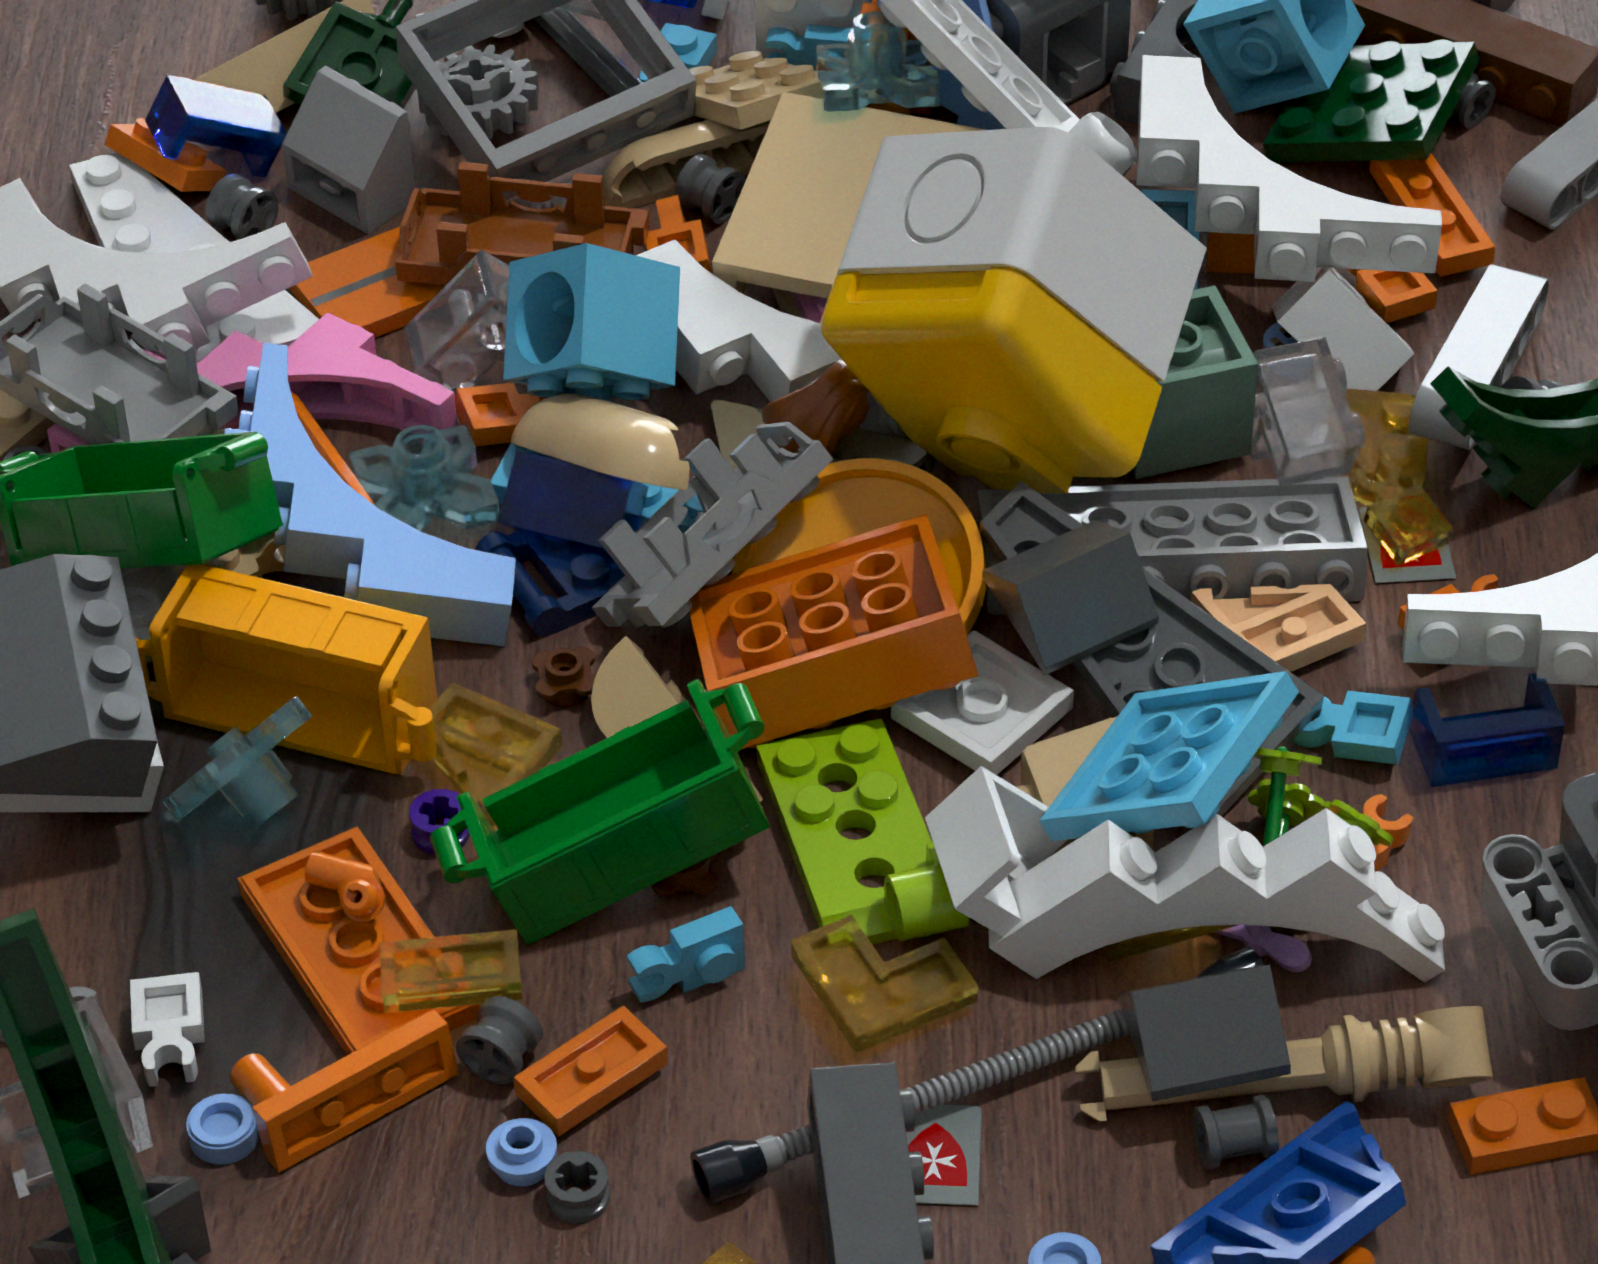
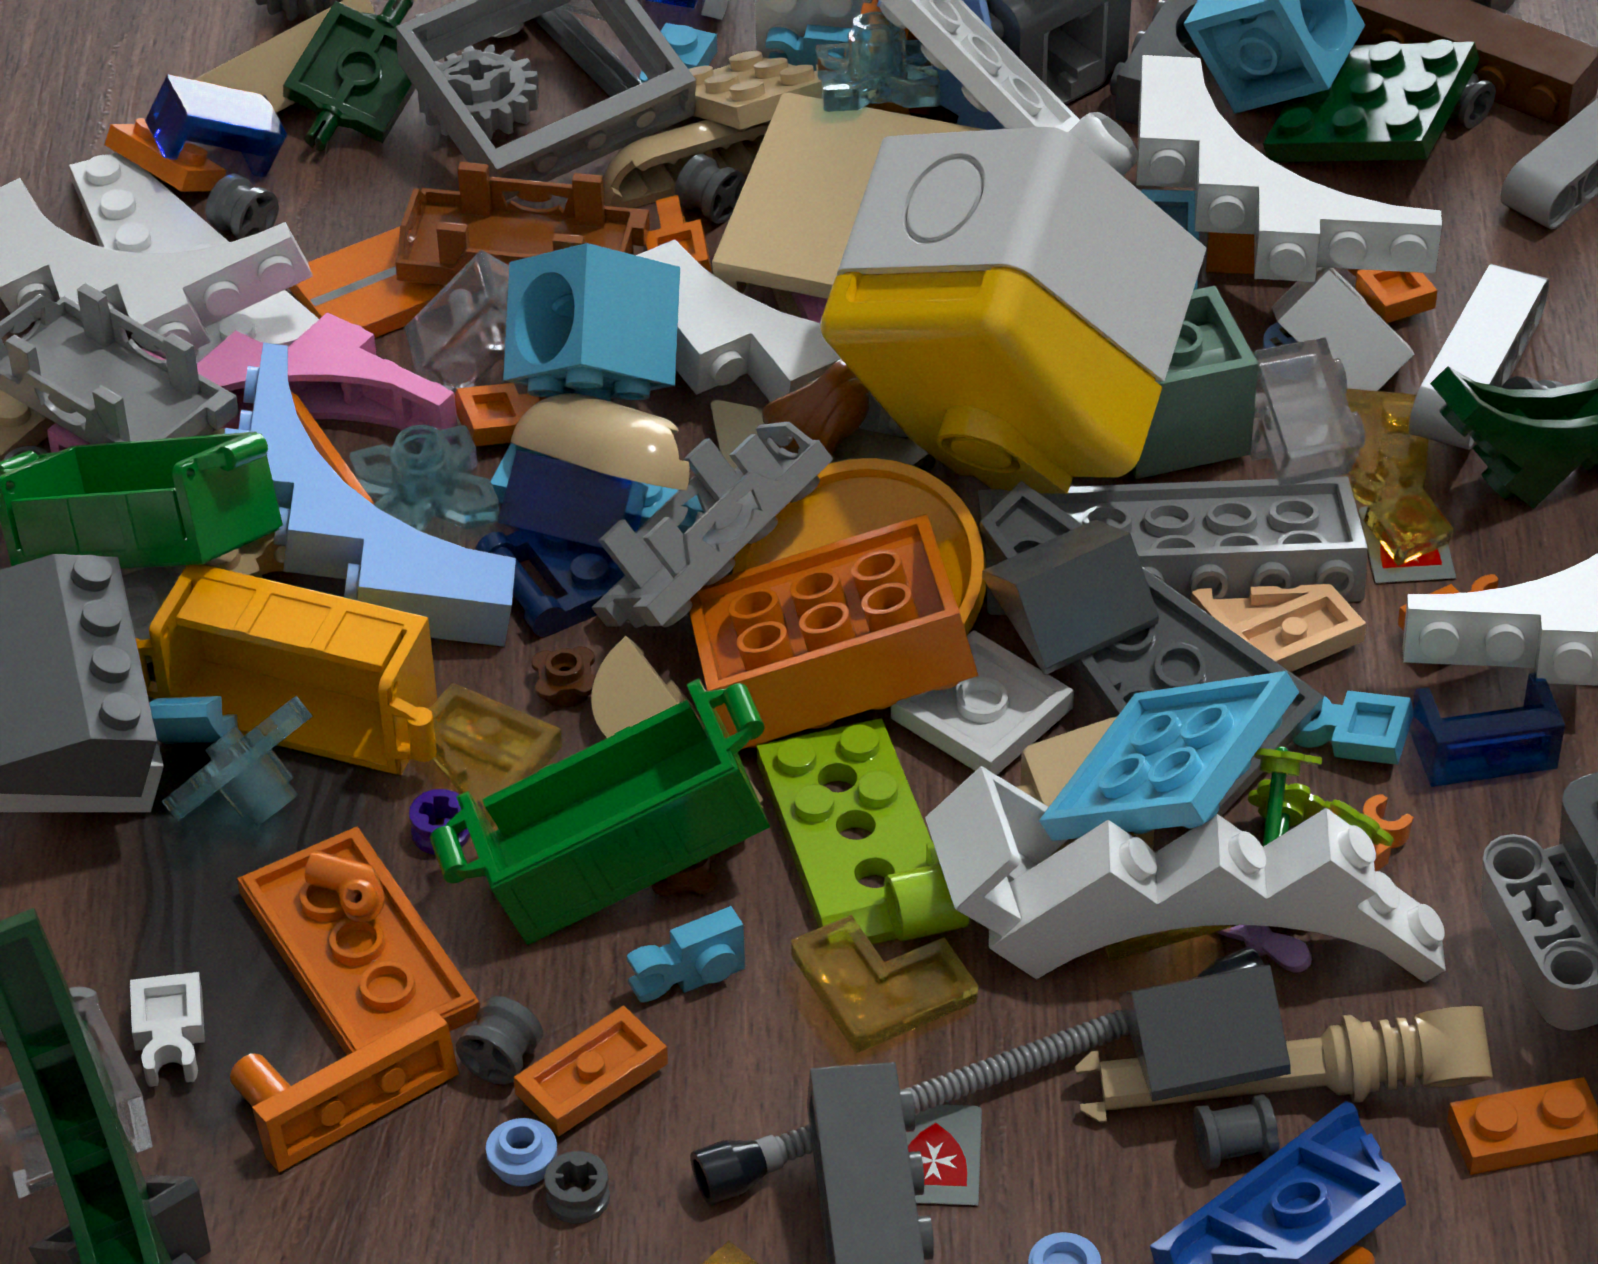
(190, 719): none -> medium azure slope
(222, 1129): light blue tile -> none
(350, 152): light grey slope -> none
(449, 970): clear yellow plate -> none
(1426, 186): orange plate -> none

